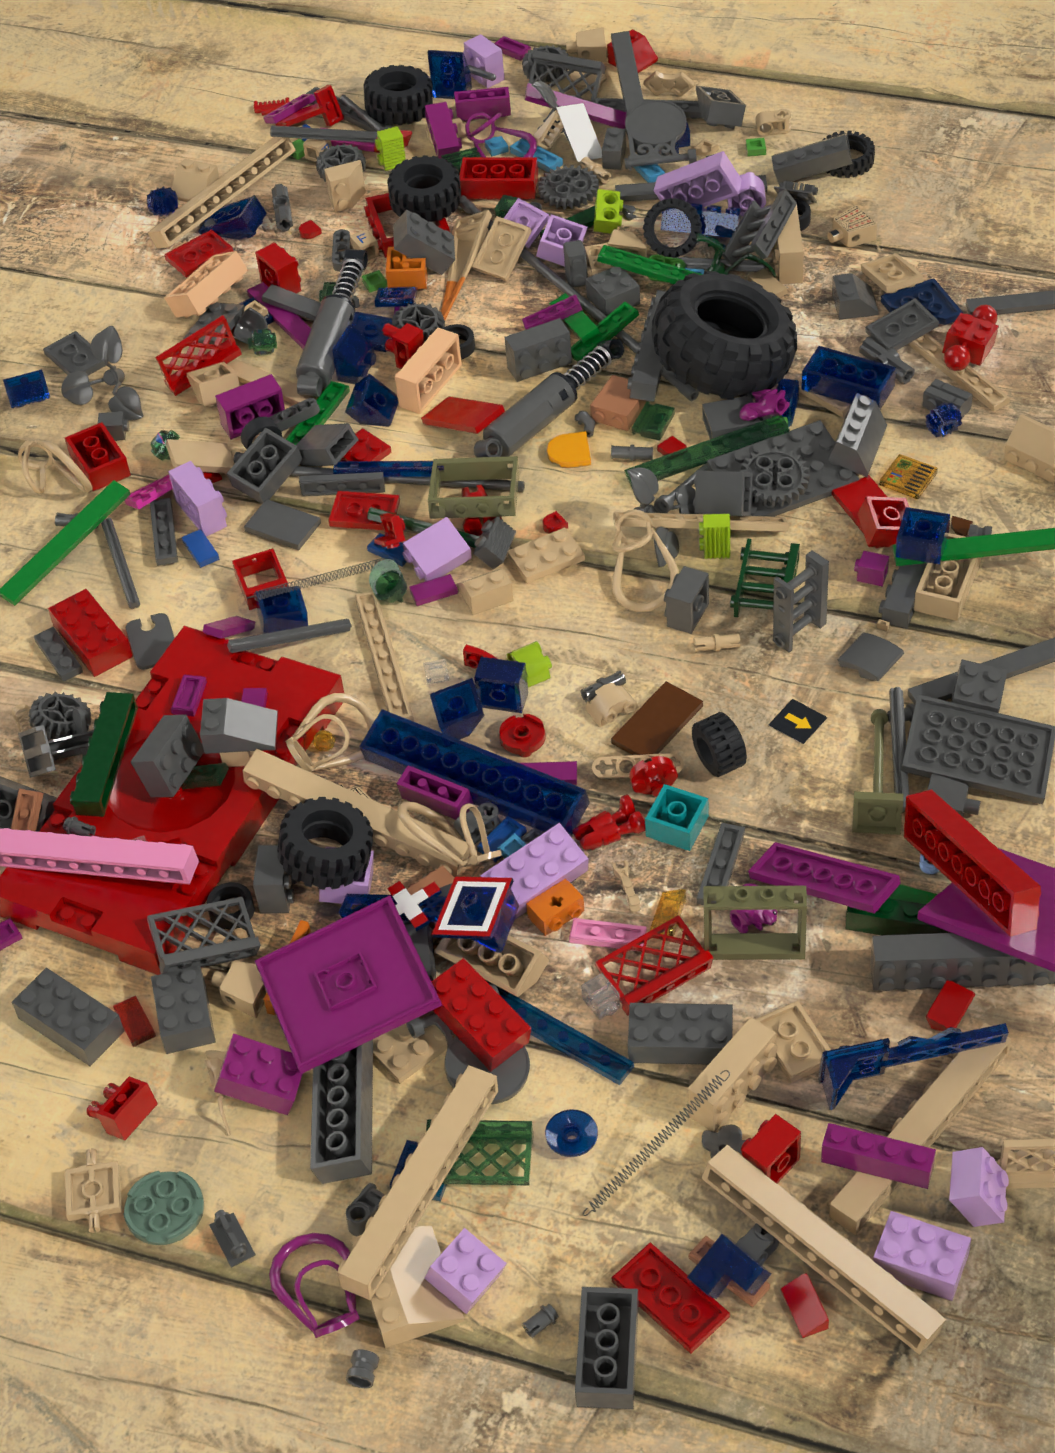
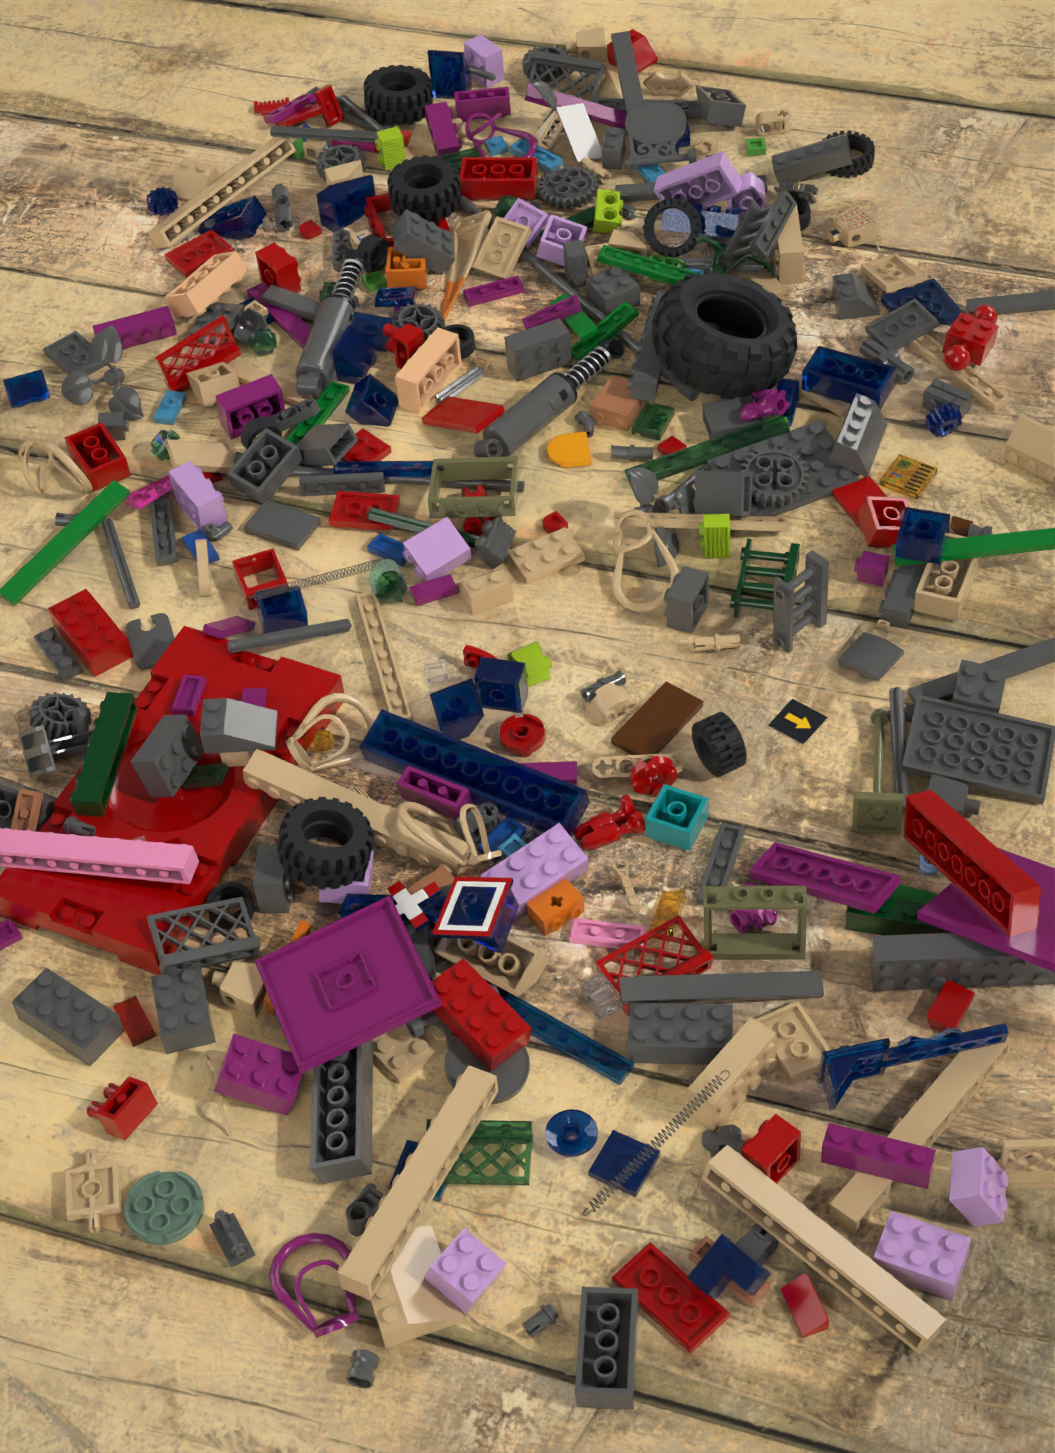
(142, 327): none -> magenta brick
(170, 407): none -> dark azure plate
(203, 567): none -> tan beam
(217, 532): none -> dark grey arm
(344, 202): none -> clear blue slope
(380, 256): none -> black tyre
(393, 530): red bracket -> none
(460, 384): none -> axle
(493, 291): none -> magenta tile
(512, 48): magenta tile -> none
(616, 1154): none -> clear blue tile
(721, 987): none -> dark grey tile

